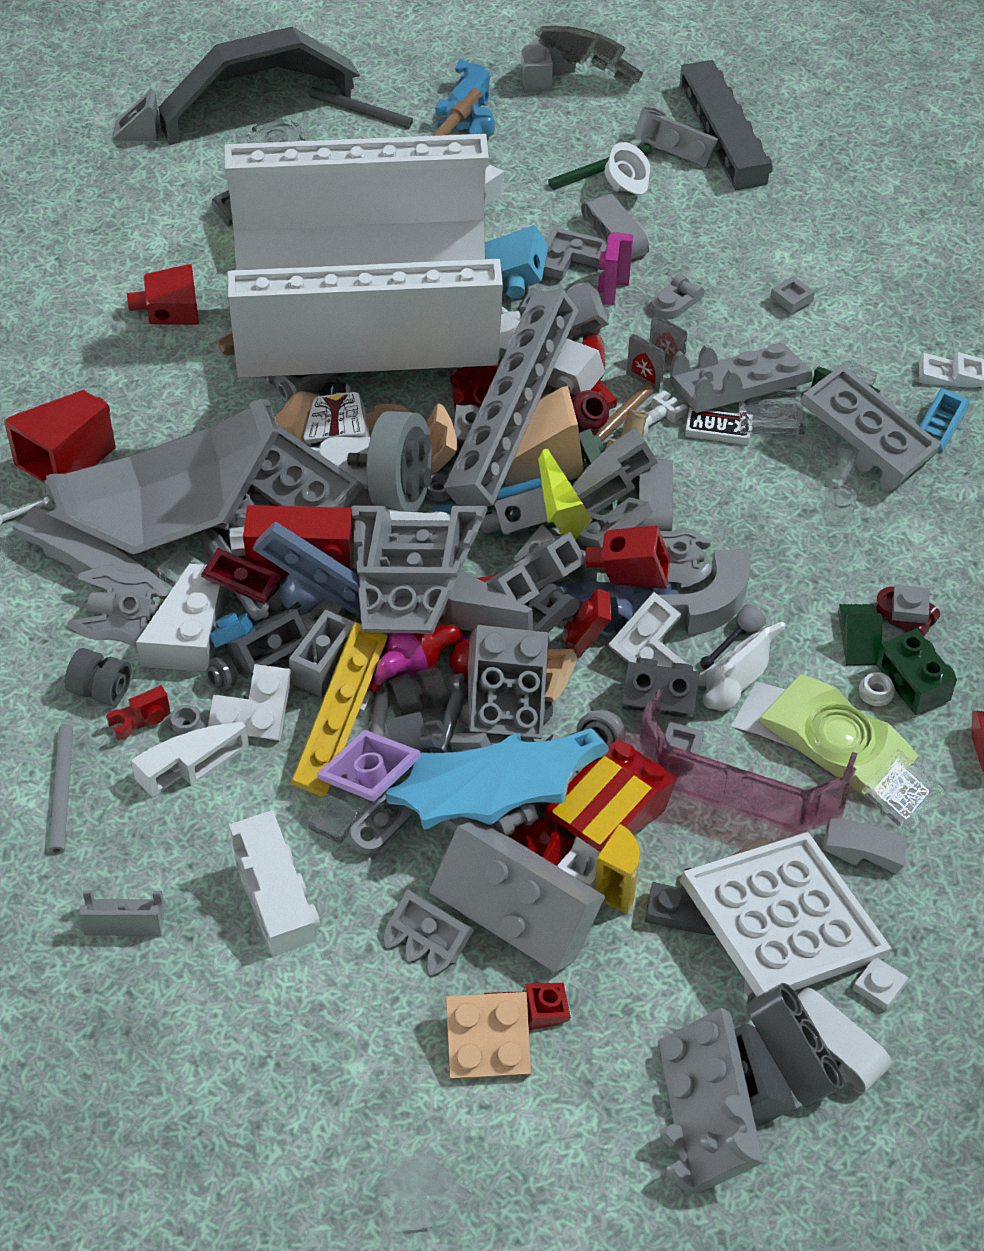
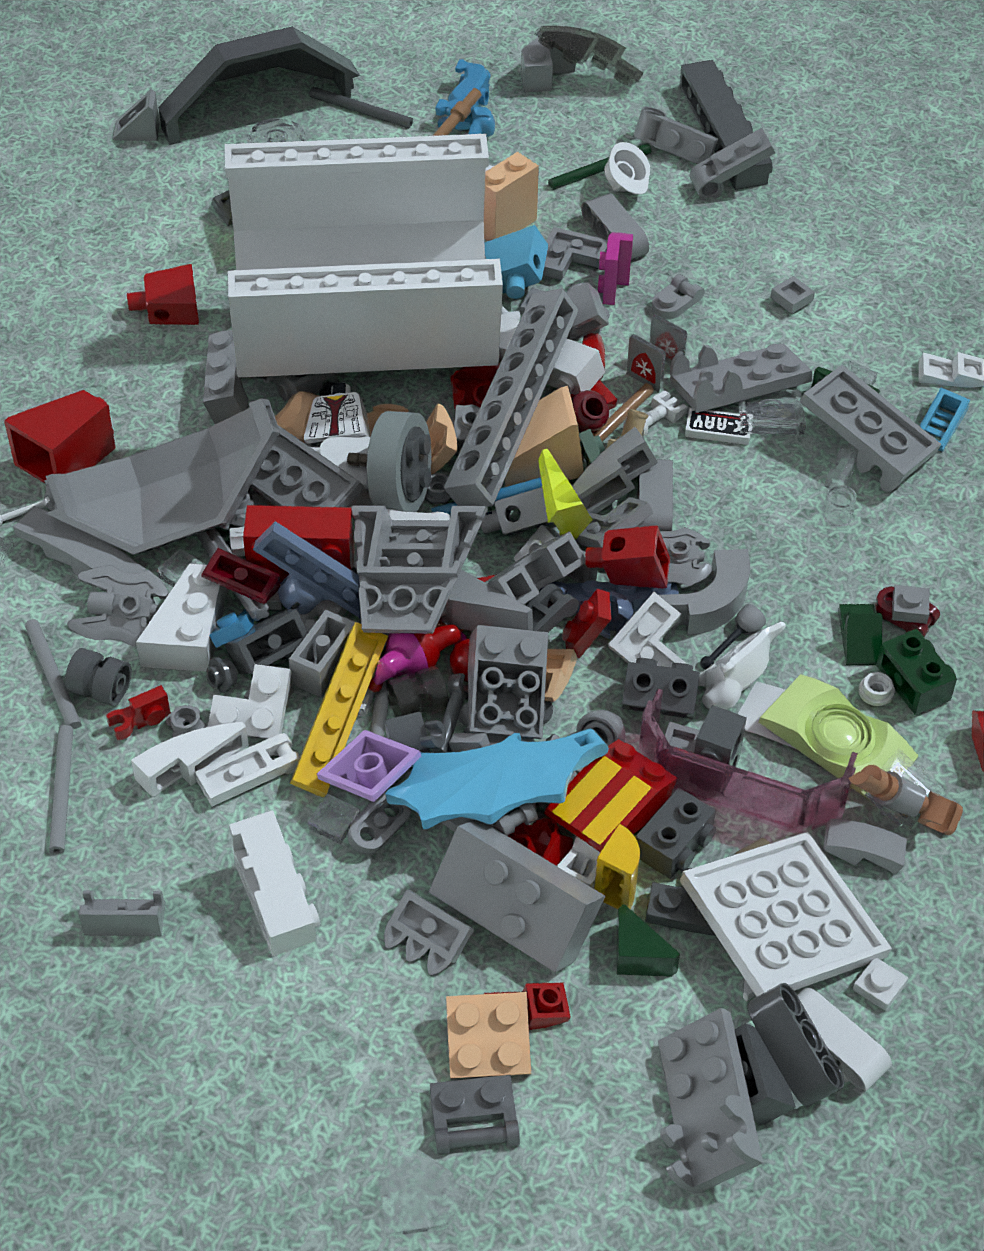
(52, 674): none -> light grey bar
(222, 387): none -> light grey arch
(247, 769): none -> white plate
(474, 1102): none -> flat silver plate
(510, 196): none -> light nougat brick
(642, 949): none -> dark green slope
(675, 833): none -> dark grey brick
(721, 736): none -> dark grey brick
(728, 162): none -> light grey plate
(909, 799): none -> nougat piece

